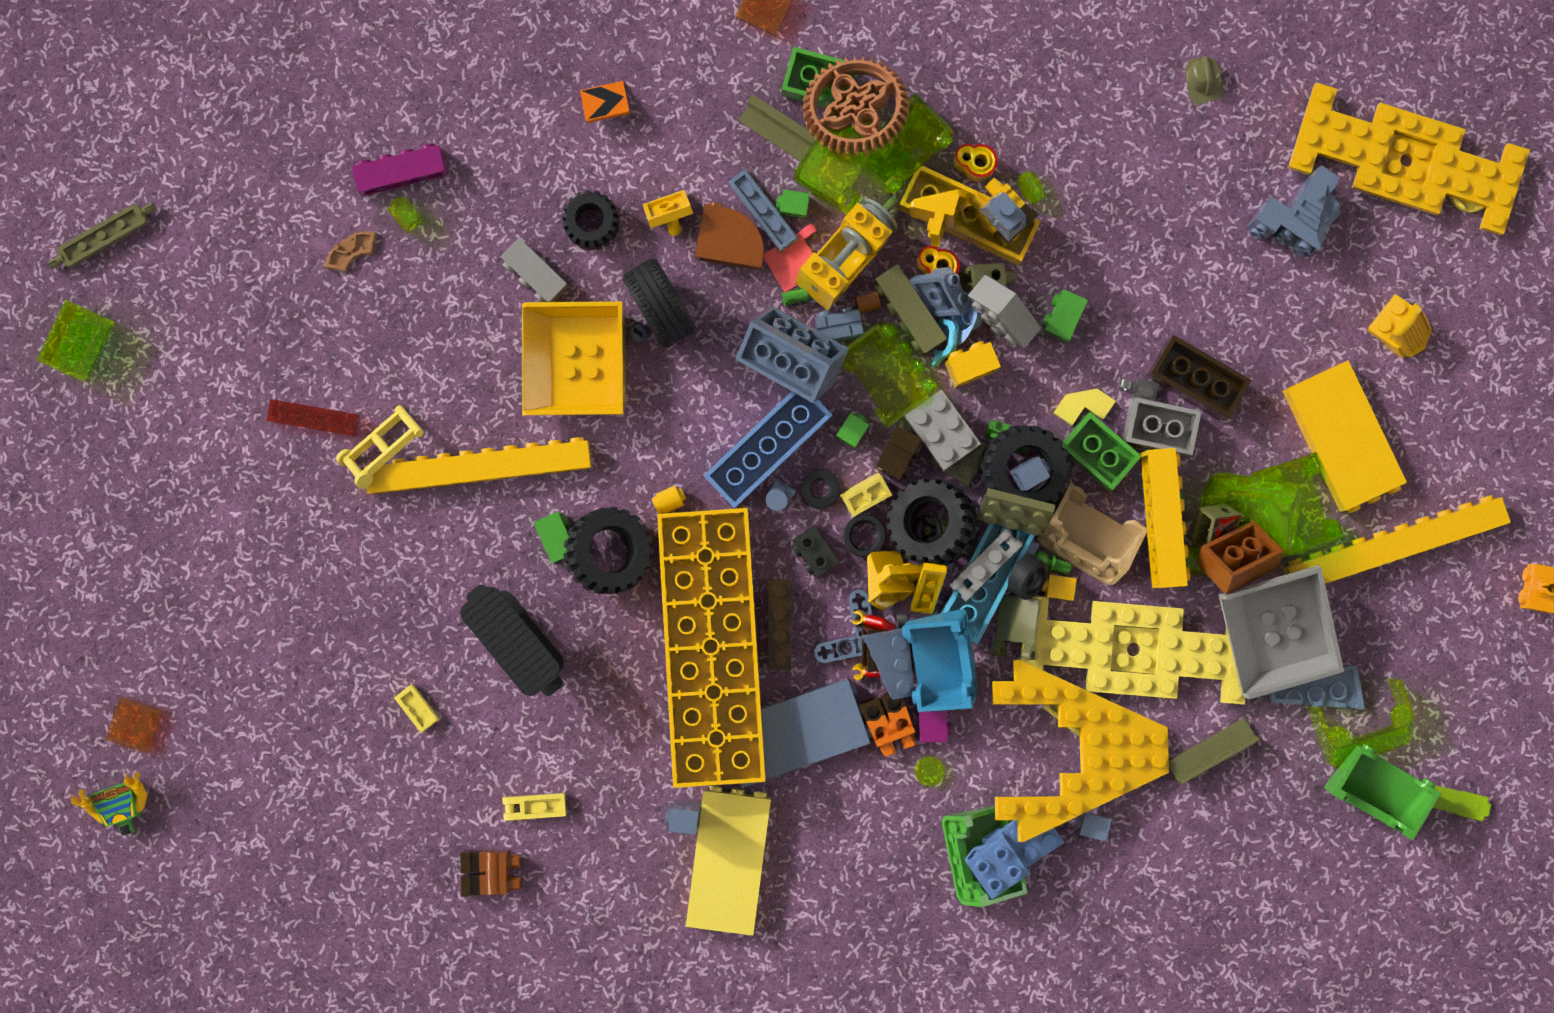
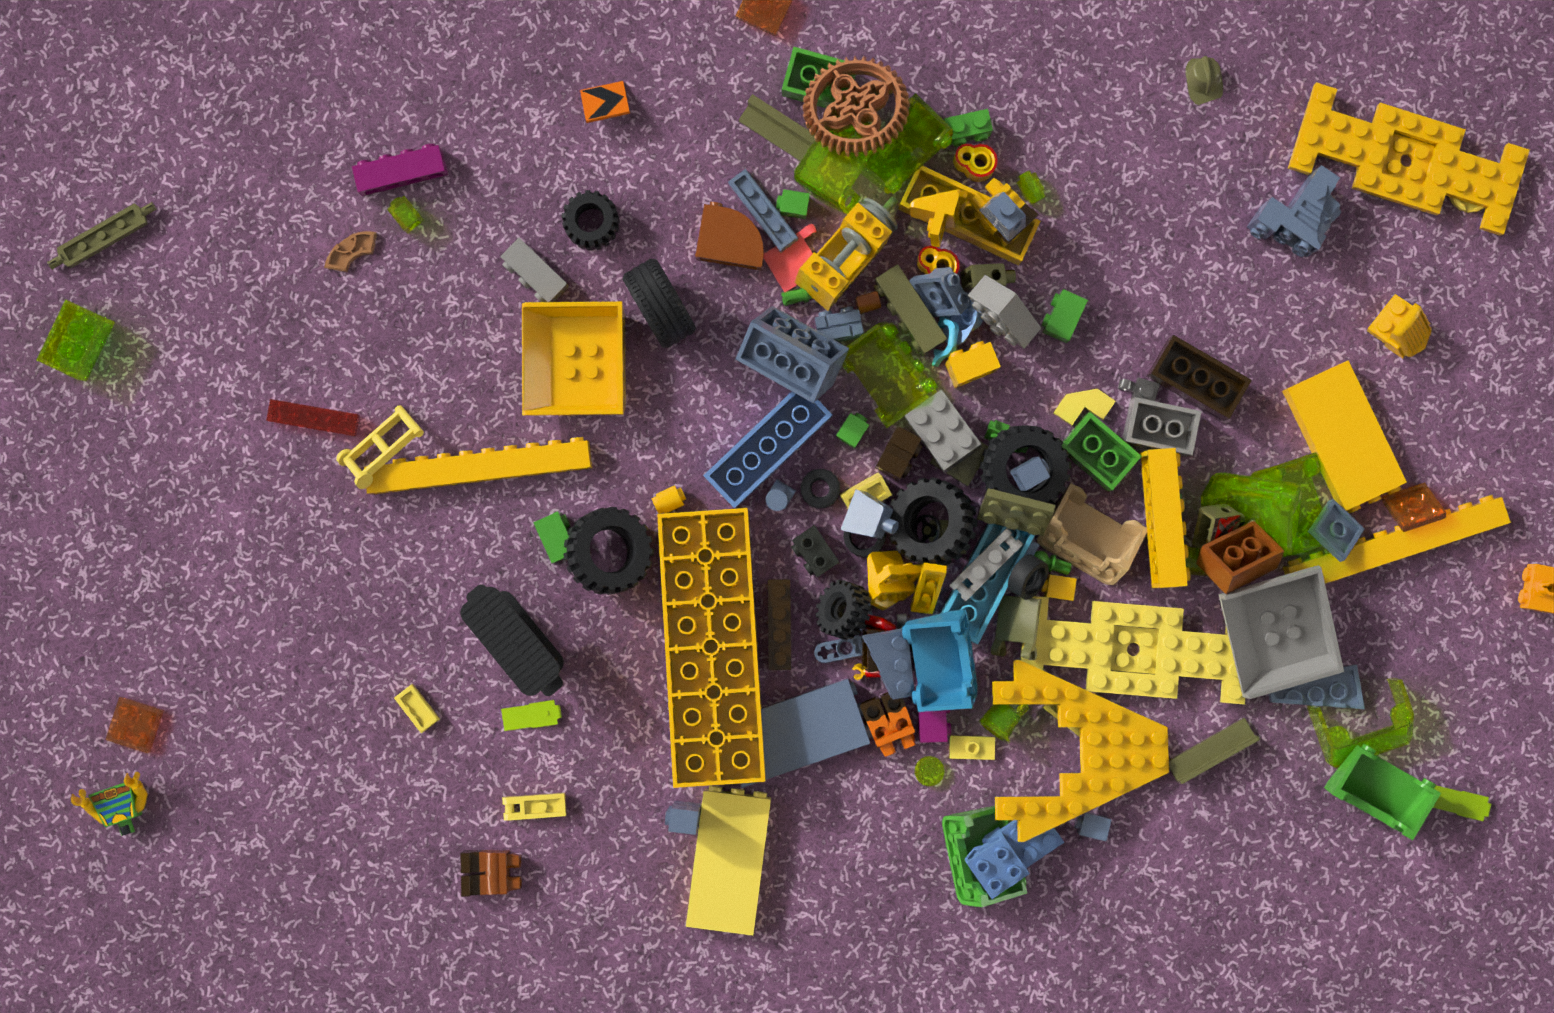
(531, 715): none -> lime piece
(635, 336): sand blue hinge -> none
(668, 211): yellow tile -> none
(832, 607): none -> black tyre
(868, 516): none -> torso
(970, 127): none -> bright green brick
(972, 747): none -> light yellow plate
(1002, 720): none -> clear neon green hat
(1336, 530): none -> sand blue tile
(1414, 507): none -> clear orange plate

